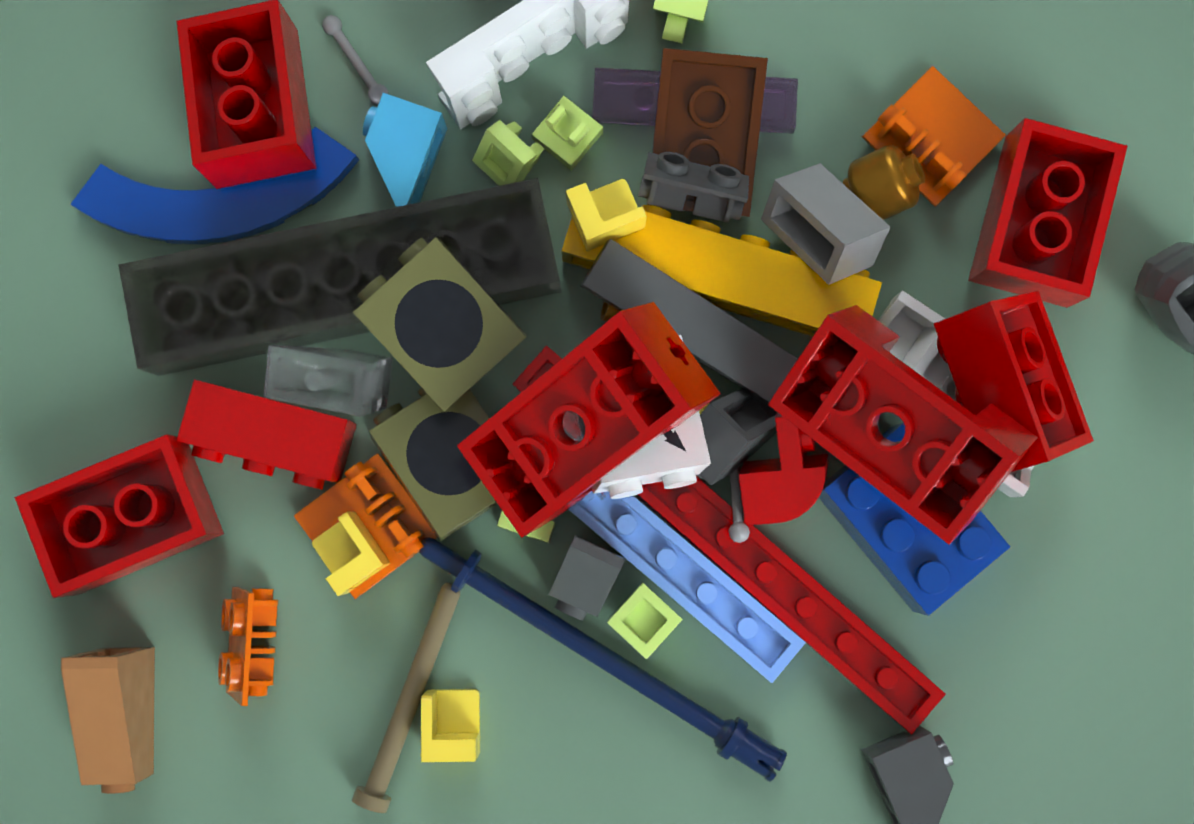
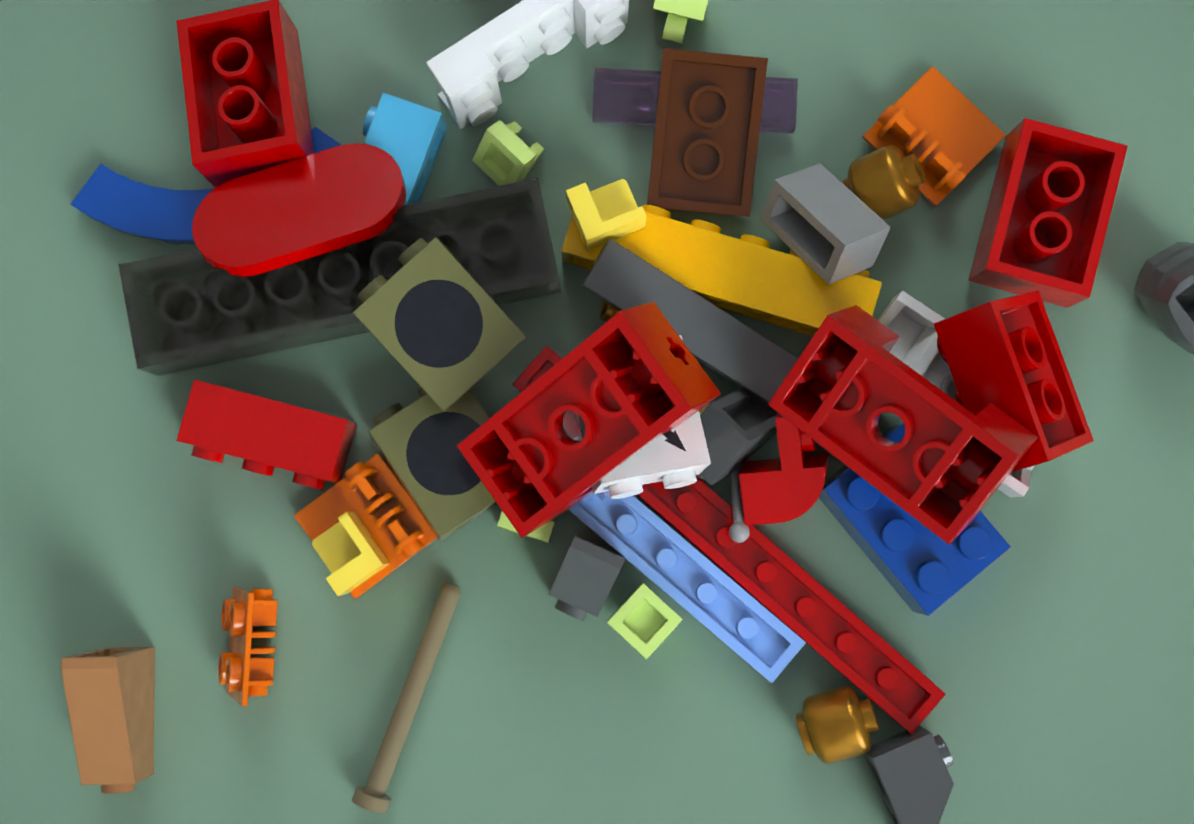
(118, 516): red brick -> none
(299, 209): none -> red tile
(328, 378): clear slope -> none
(332, 26): light grey hinge -> none
(450, 725): light yellow panel -> none
(567, 133): yellowish green tile -> none
(717, 189): dark grey hinge -> none
(729, 735): dark blue bar -> none
(837, 725): none -> pearl gold head

